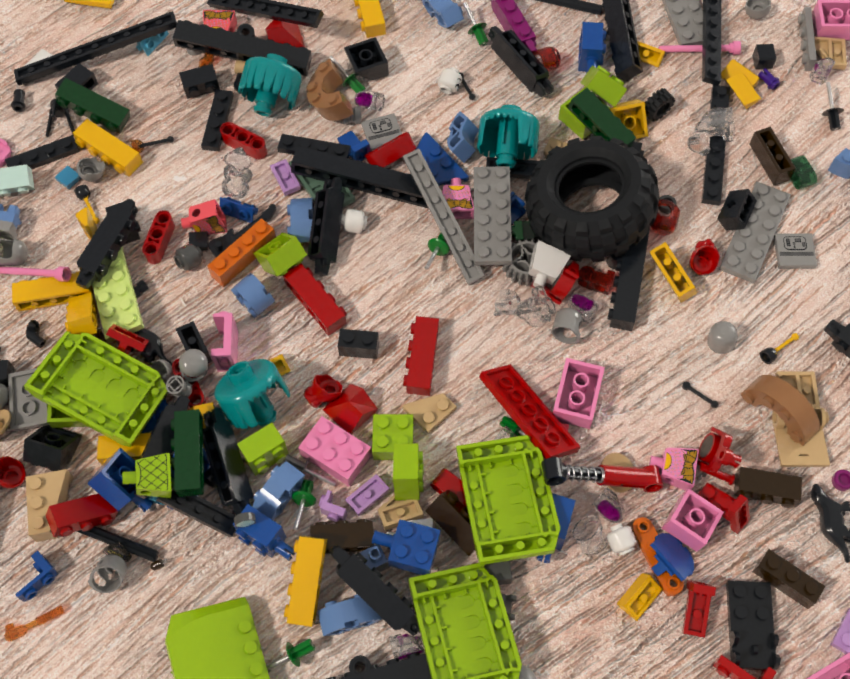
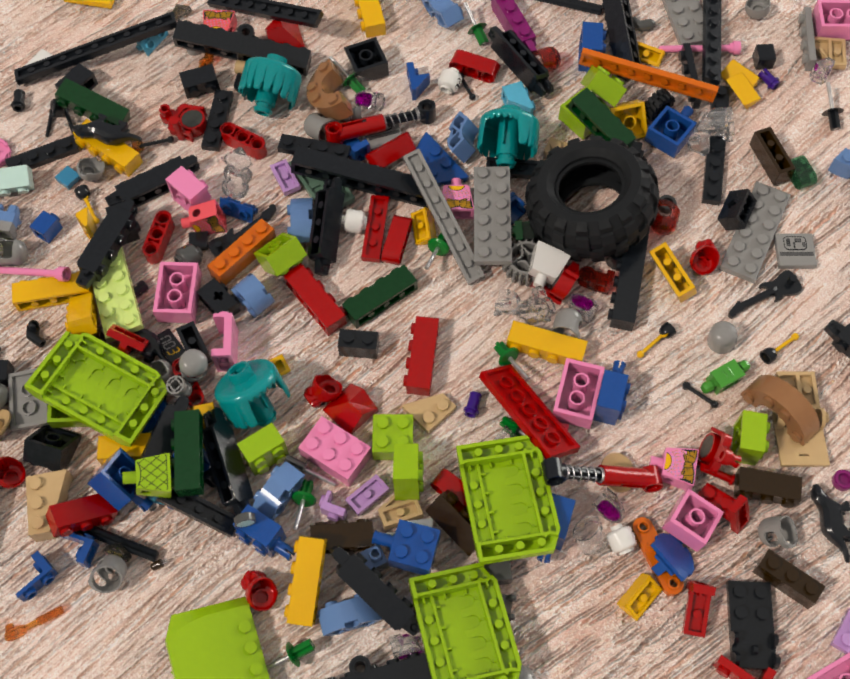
(46, 226): none -> blue brick
(86, 552): none -> blue bracket
(105, 132): none -> black animal
(151, 183): none -> black hinge
(171, 346): none -> black sticker
(176, 292): none -> bright pink brick
(181, 10): none -> clear smoke tile
(187, 188): none -> bright pink brick
(191, 119): none -> red piece
(217, 299): none -> black brick
(259, 590): none -> red hair
(313, 126): none -> light grey helmet
(340, 132): none -> piece
(375, 228): none -> red plate
(380, 296): none -> dark green brick
(396, 240): none -> red beam
(417, 82): none -> blue slope
(423, 226): none -> yellow slope
(471, 409): none -> dark purple pin
(475, 66): none -> red beam
(508, 357): none -> green piece
(517, 95): none -> medium azure slope
(545, 343): none -> yellow brick
(612, 395): none -> blue brick
(643, 25): none -> dark grey arm
(649, 75): none -> orange plate
(666, 331): none -> hinge
(671, 130): none -> blue brick
(689, 70): none -> black plate
(725, 376): none -> bright green piece
(750, 436): none -> lime brick
(783, 528): none -> light grey helmet
(784, 285): none -> black piece

